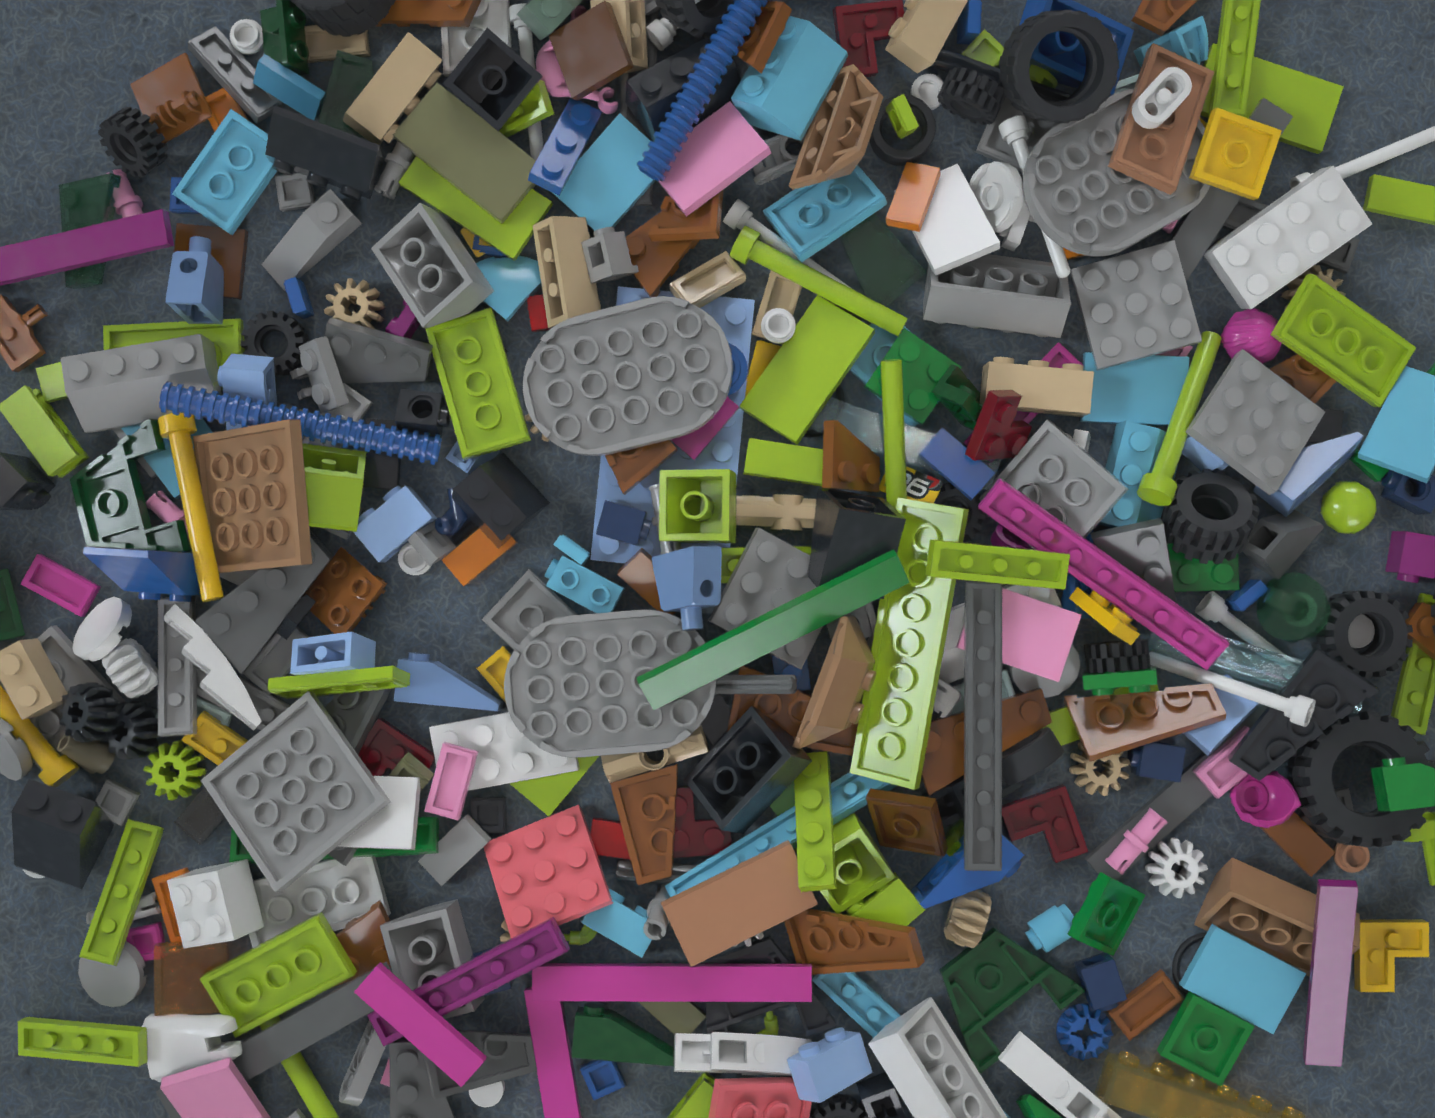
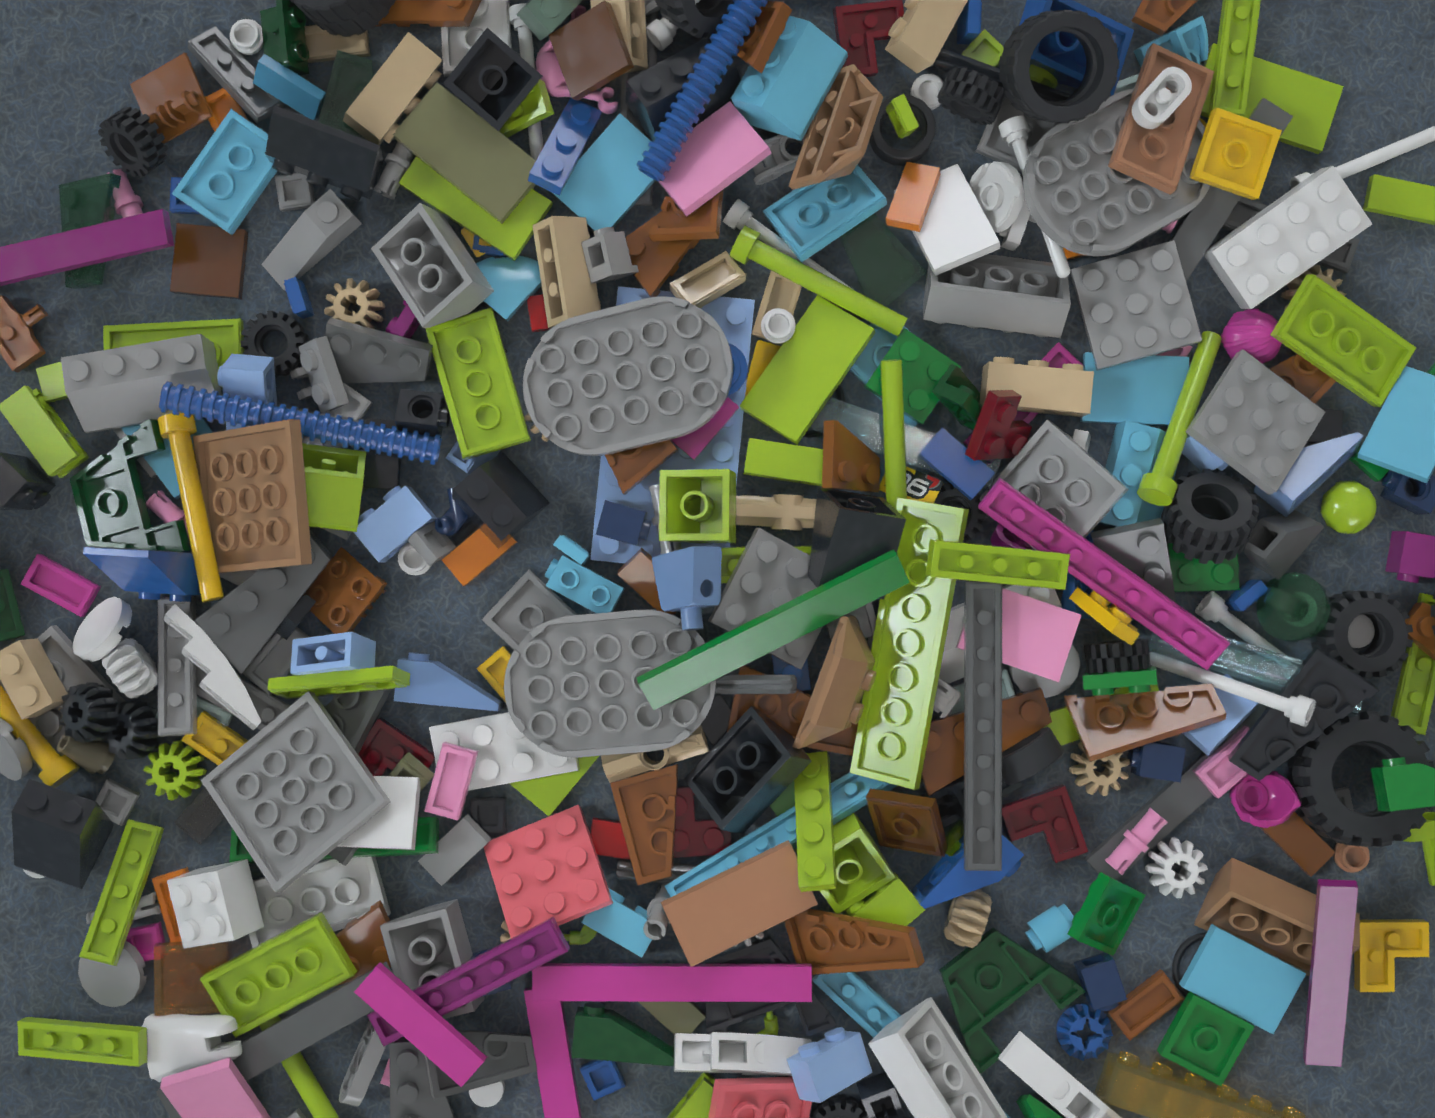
(196, 284): medium blue torso -> none

